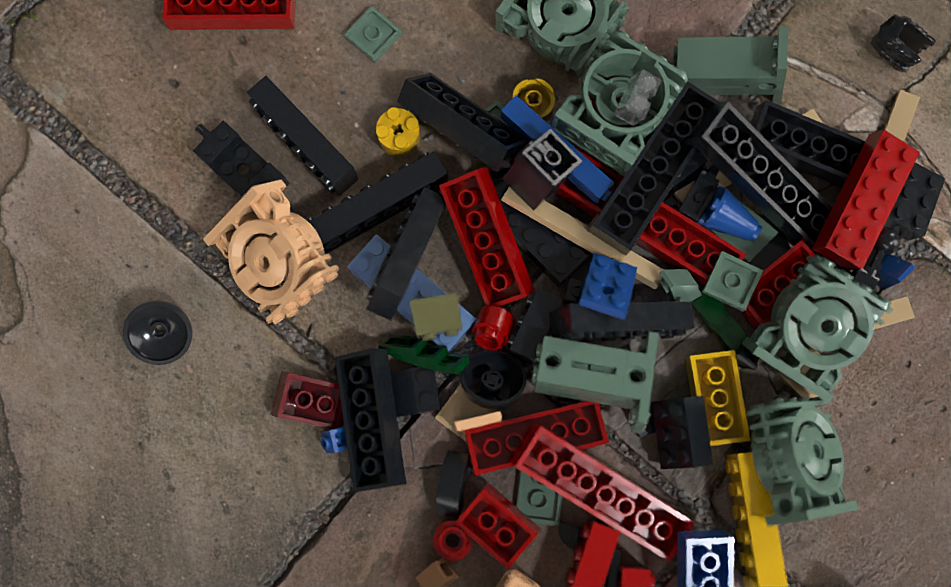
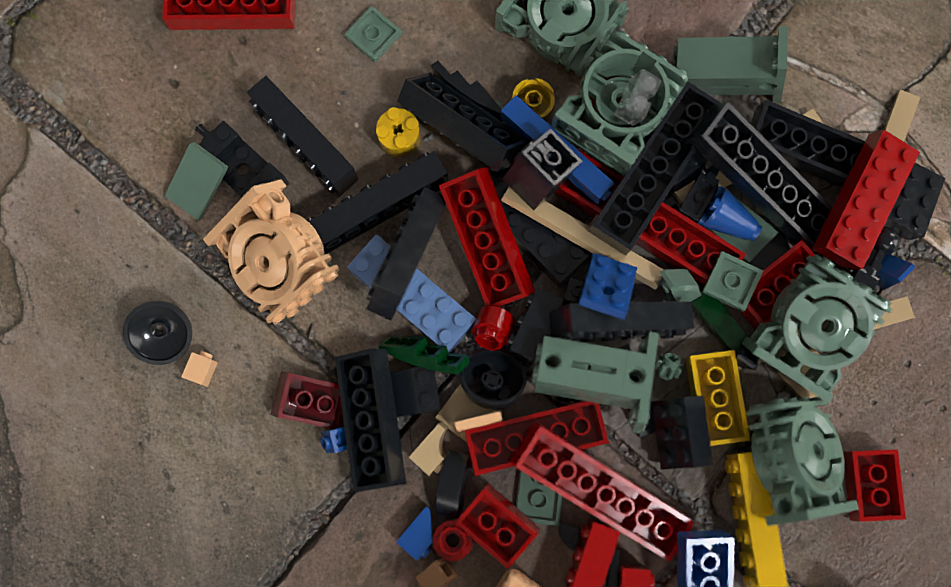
(196, 180): none -> sand green tile
(200, 368): none -> light nougat brick
(418, 536): none -> blue slope
(430, 452): none -> tan arch
(436, 316): olive slope -> none
(474, 92): none -> black slope
(668, 366): none -> sand green gear
(876, 484): none -> red brick
(896, 52): black piece -> none

